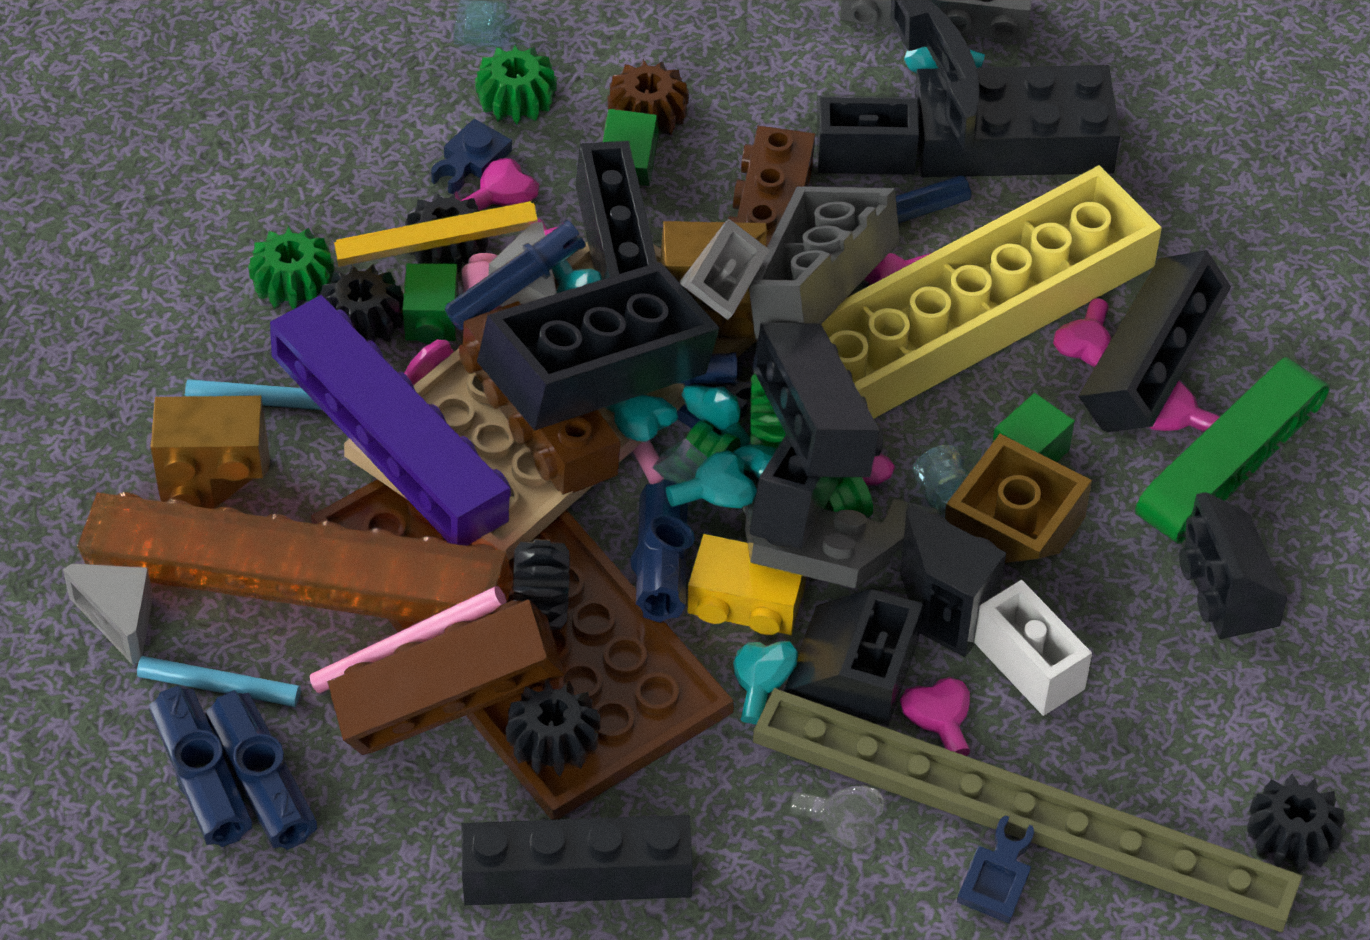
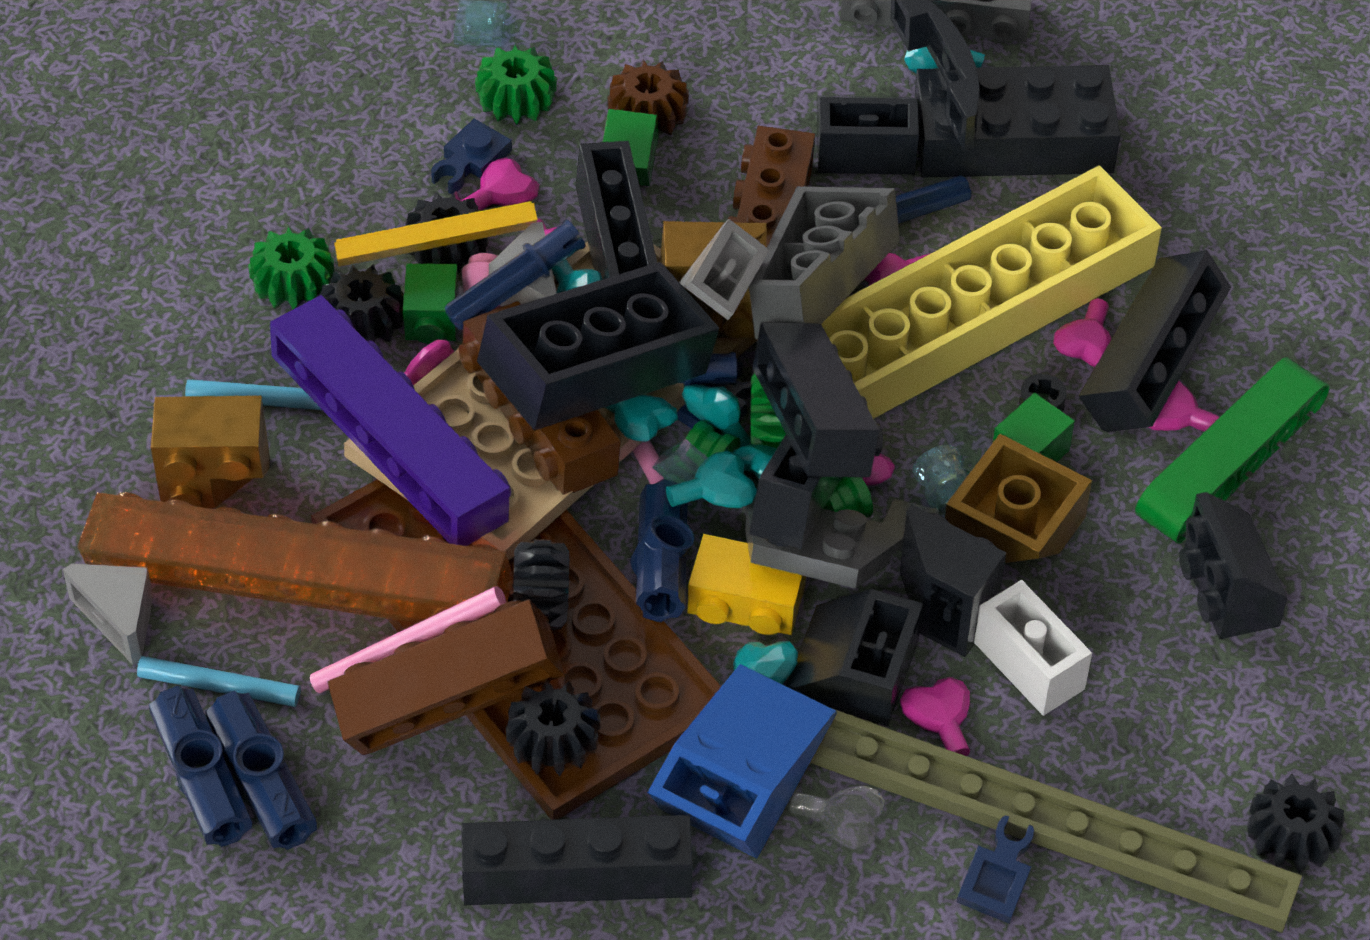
(742, 759): none -> blue slope
(1044, 384): none -> black bush

